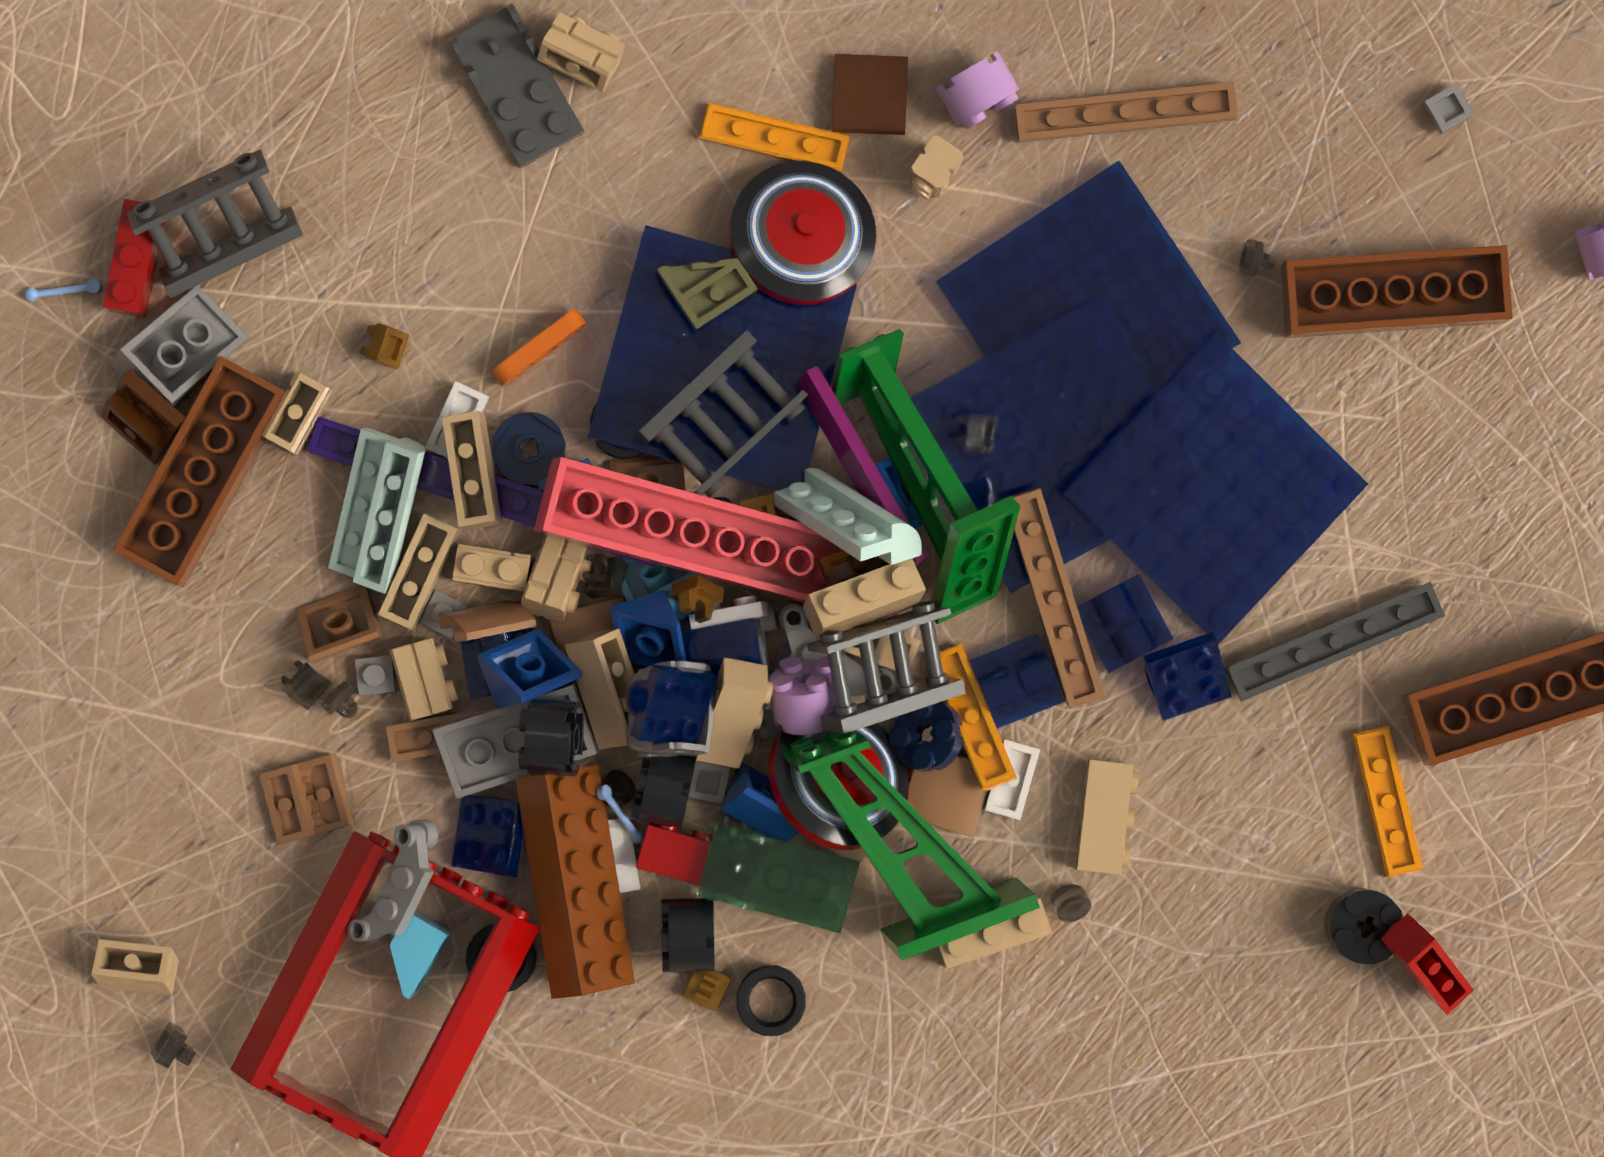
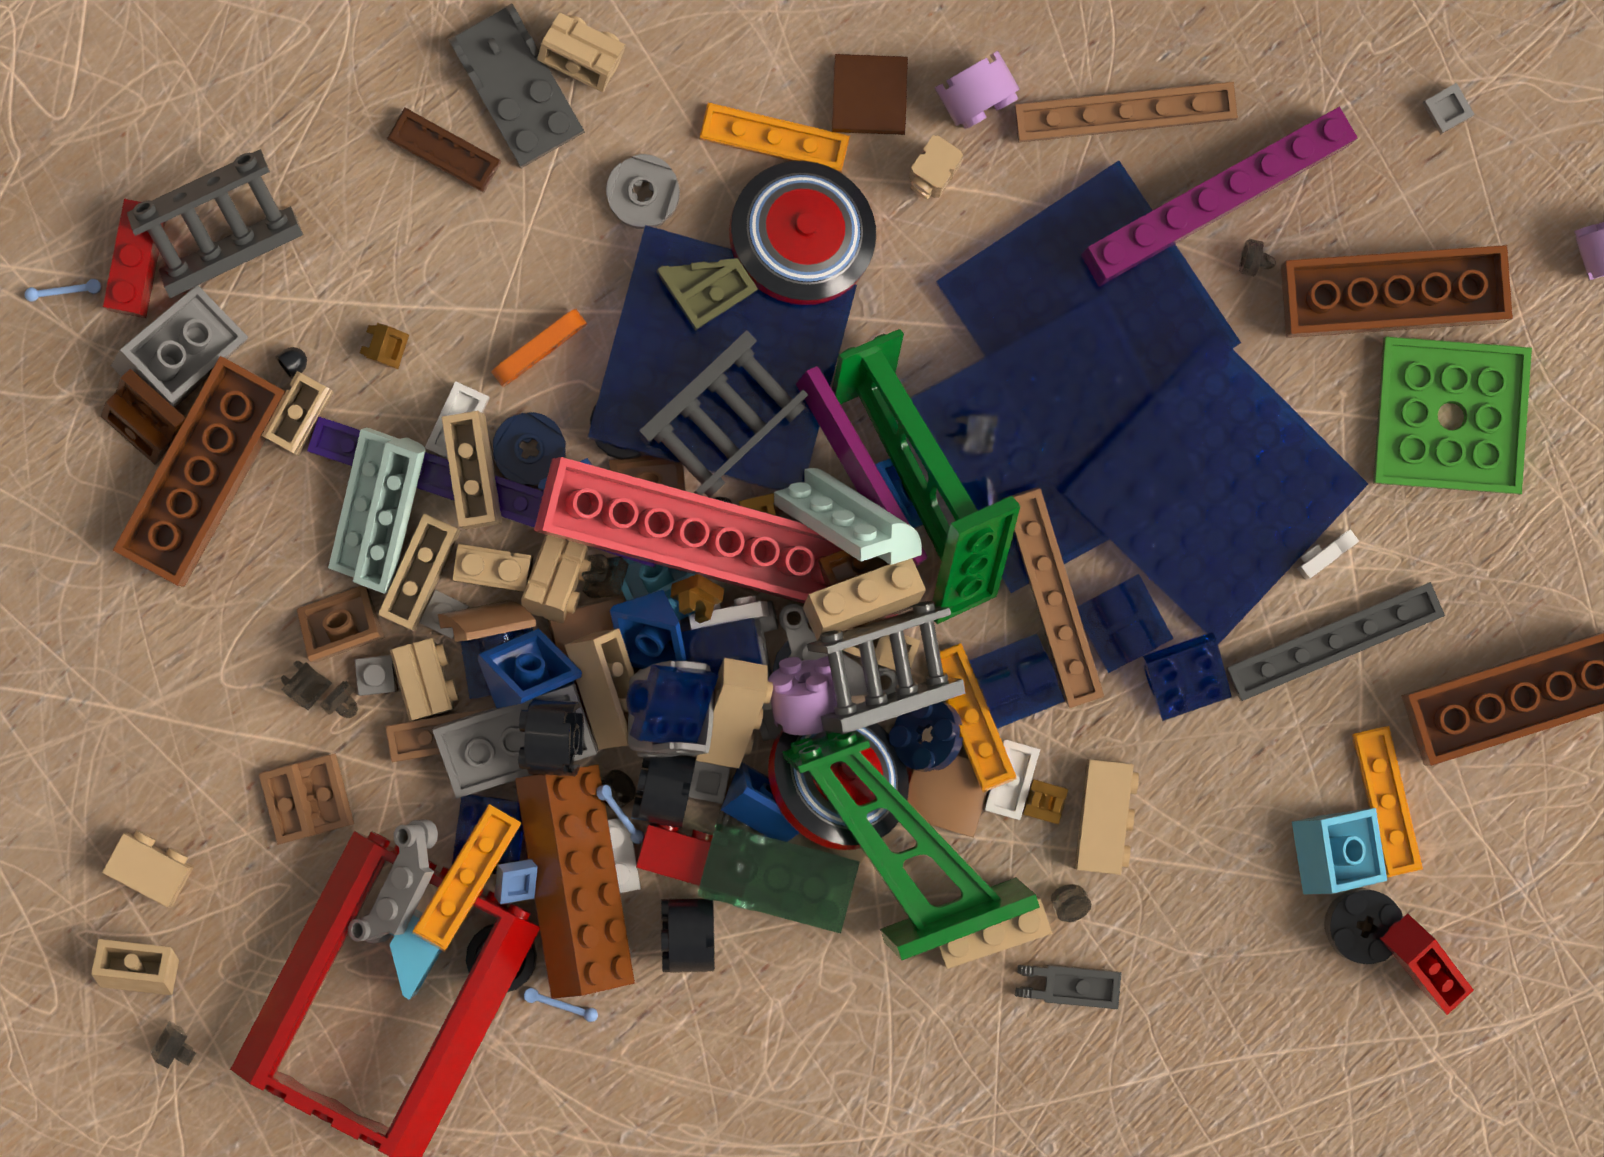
(148, 868): none -> tan brick
(292, 360): none -> black hinge
(444, 150): none -> reddish brown plate
(466, 878): none -> light orange tile
(515, 881): none -> medium blue plate
(532, 995): none -> light blue hinge
(633, 173): none -> light grey plate
(707, 988): pearl gold tile -> none
(771, 1028): black tyre -> none
(1045, 801): none -> pearl gold tile
(1073, 986): none -> dark grey hinge
(1219, 196): none -> magenta brick
(1319, 558): none -> white plate
(1339, 851): none -> medium azure slope
(1489, 388): none -> bright green piece

